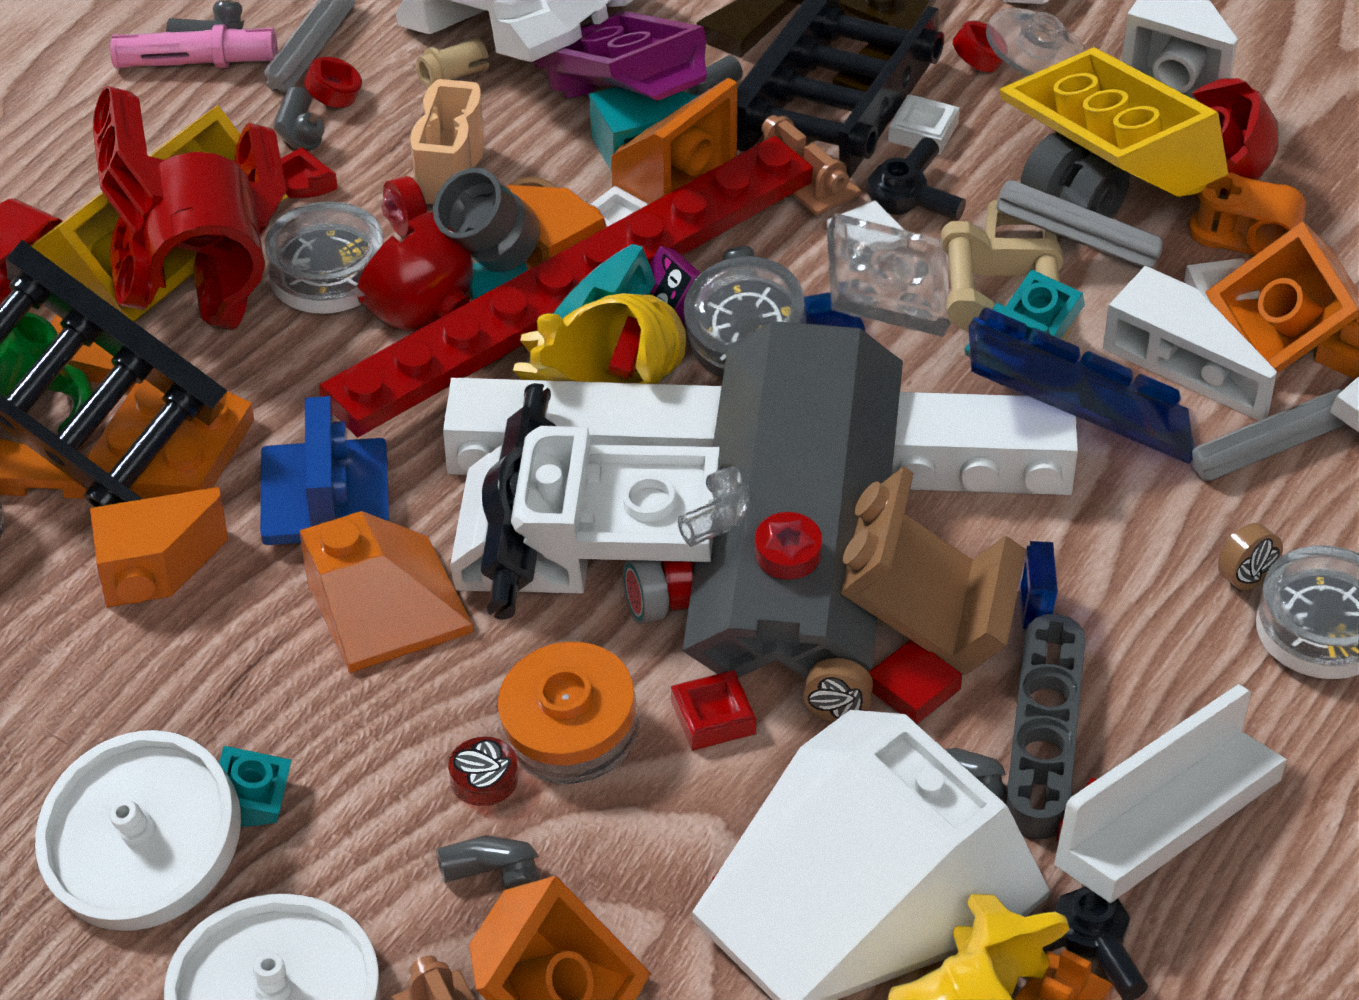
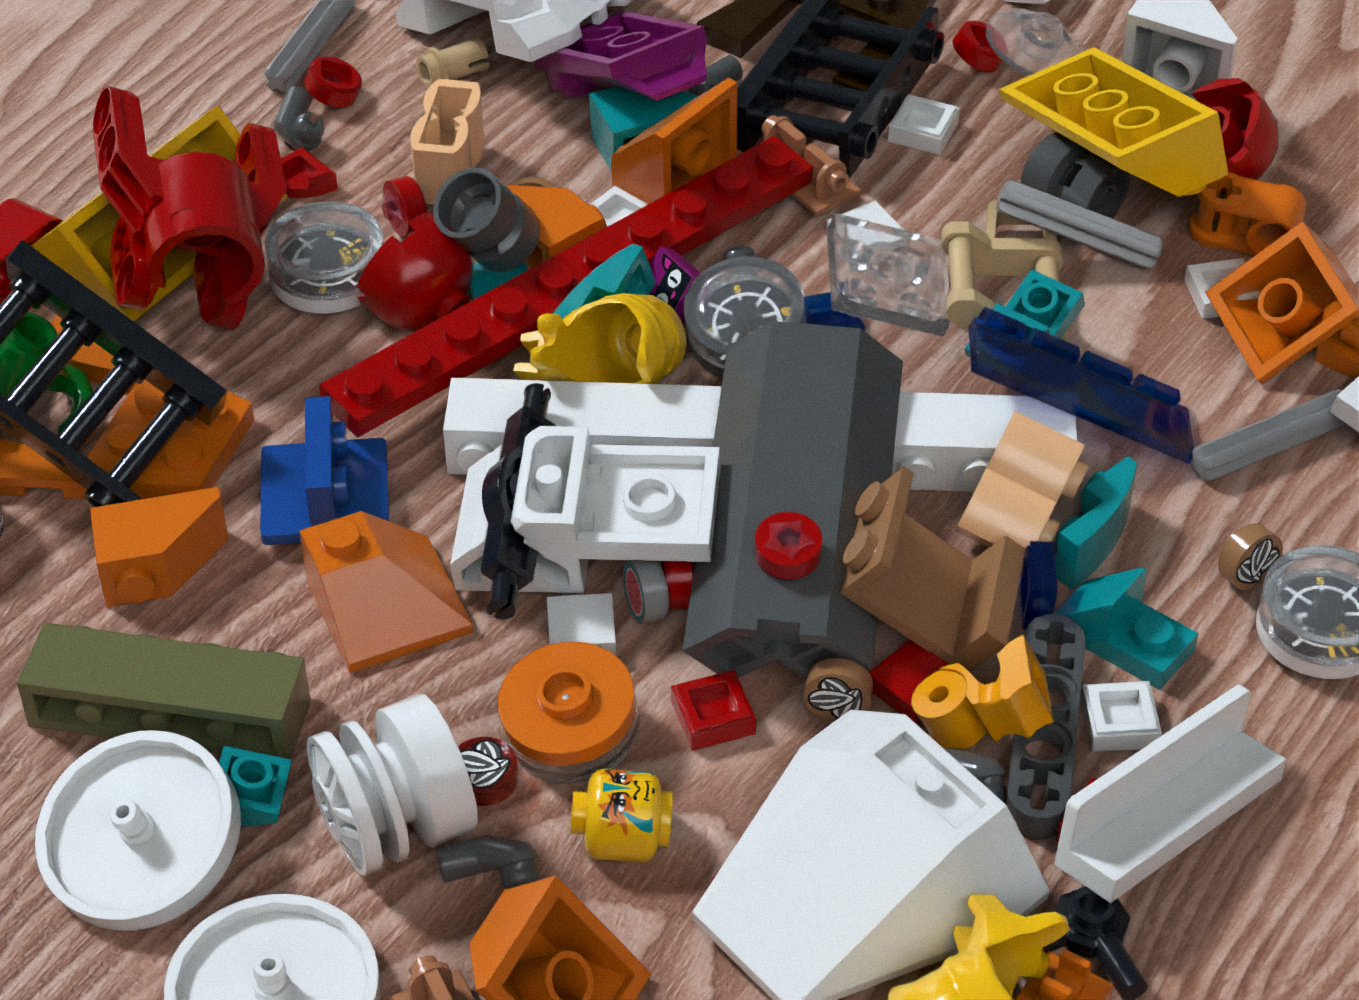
(134, 683): none -> olive brick
(194, 47): bright pink pin -> none
(225, 13): dark grey arm -> none
(406, 778): none -> white wheel
(582, 619): none -> white tile
(622, 816): none -> yellow head
(626, 351): red tile -> none
(722, 512): clear arm -> none
(901, 184): black piece -> none
(963, 710): none -> light orange leg
(1023, 485): none -> light nougat brick
(1091, 537): none -> teal slope
(1120, 715): none -> white tile
(1127, 630): none -> teal slope
(1188, 341): white slope -> none

